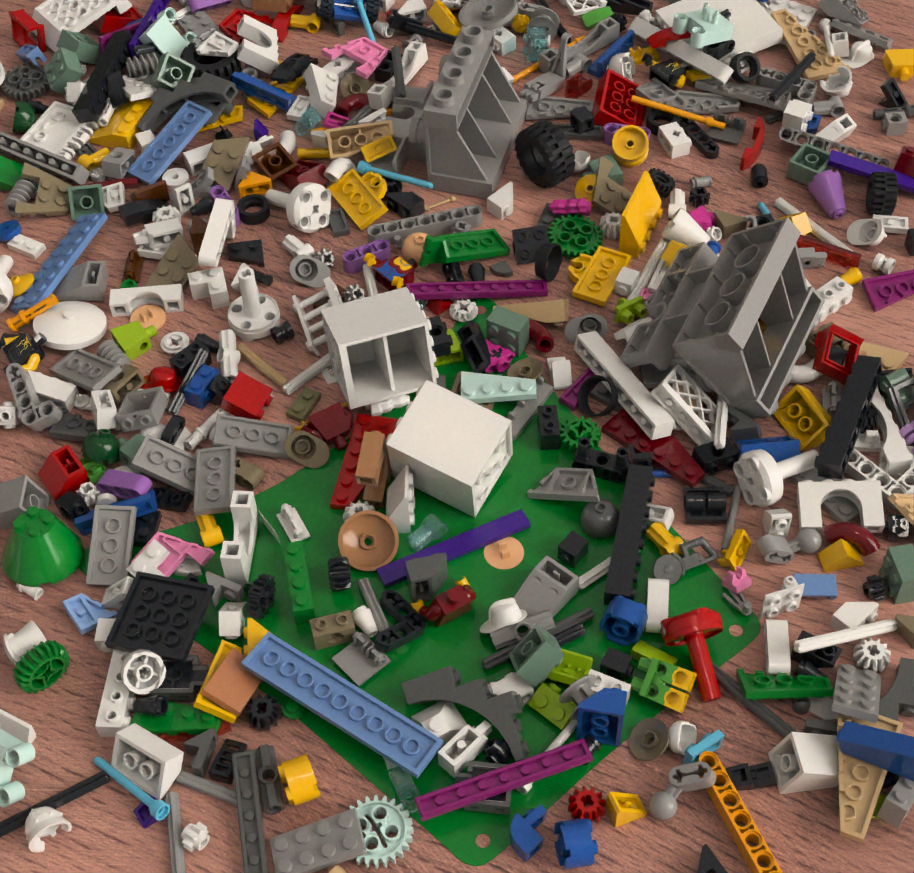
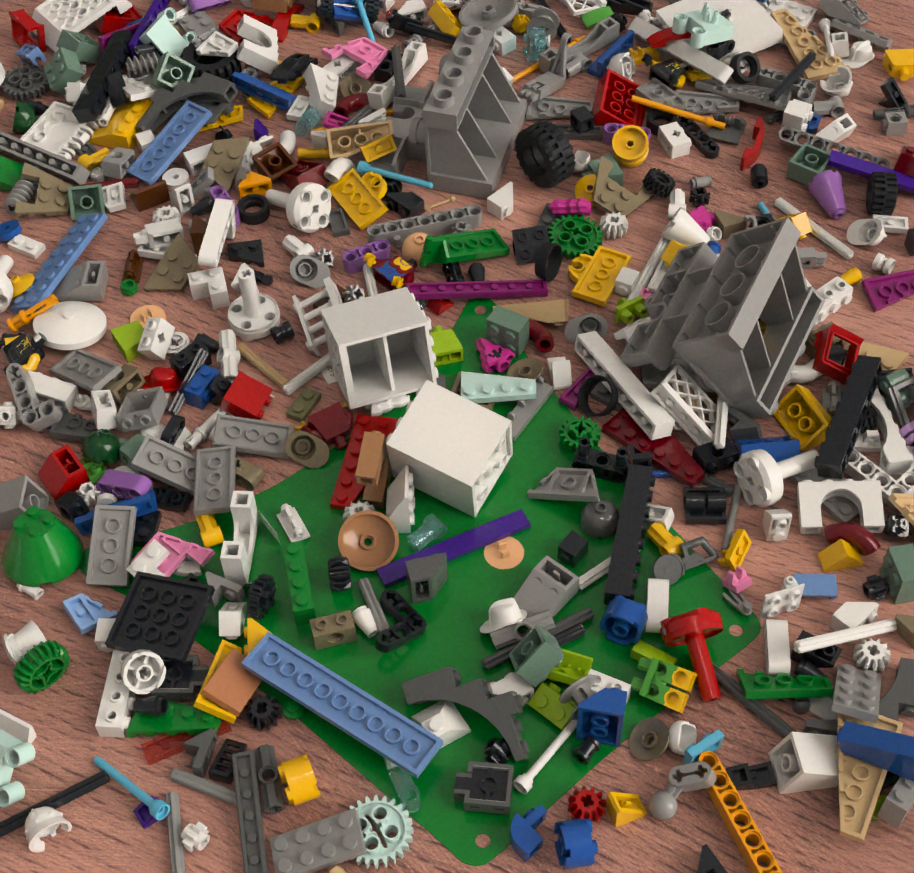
(112, 352): light grey piece -> none
(116, 593): white slope -> none
(126, 300): white arch -> none
(140, 210): black slope -> none
(146, 760): white slope -> none
(156, 338): none -> white brick
(360, 659): light grey hinge -> none
(441, 340): black brick -> none
(448, 604): dark red torso -> none
(462, 315): white gear -> none
(463, 748): white hinge -> none
(474, 346): black slope -> none
(501, 268): dark grey tile -> none
(503, 779): magenta tile -> none
(548, 427): black brick -> none
(577, 86): clear red piece -> none
(617, 664): black brick -> none
(640, 217): yellow slope -> none
(779, 551): light grey beam -> none
(834, 253): clear red tile -> none

